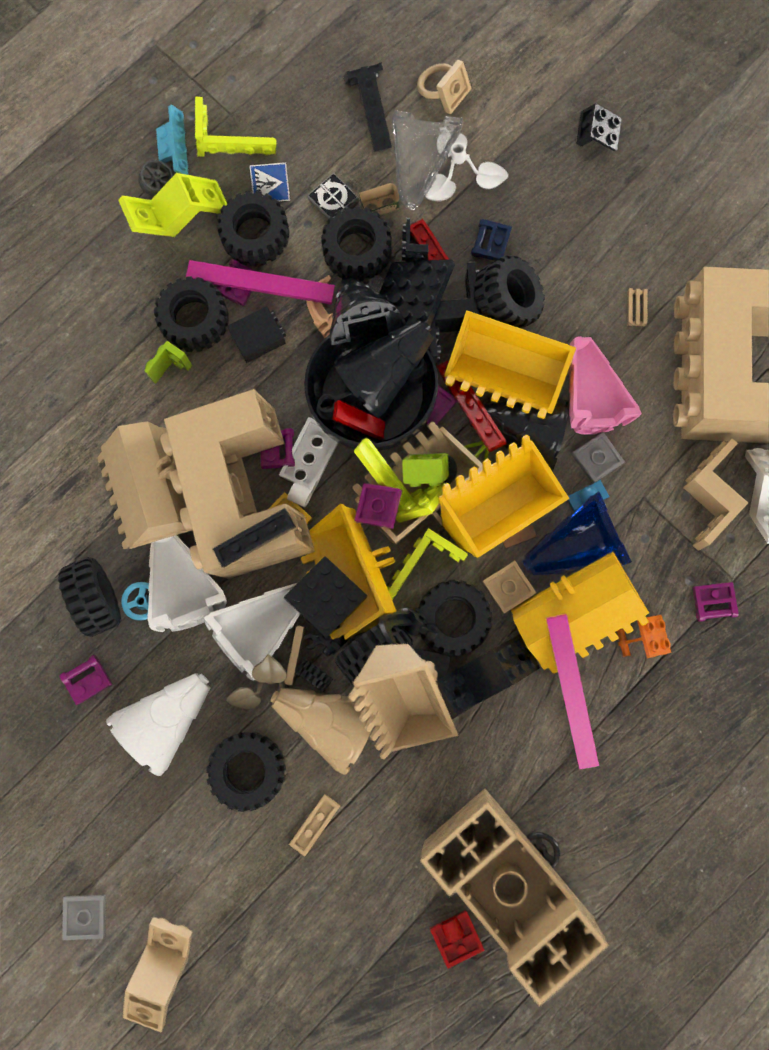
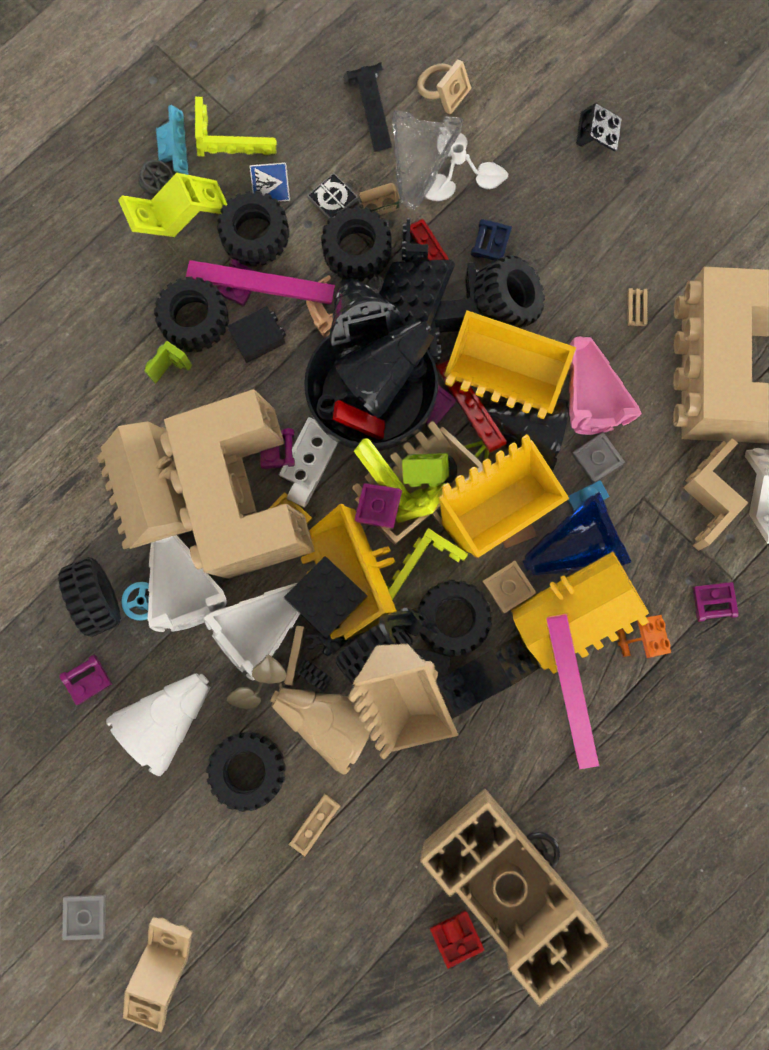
(254, 537): black plate -> none

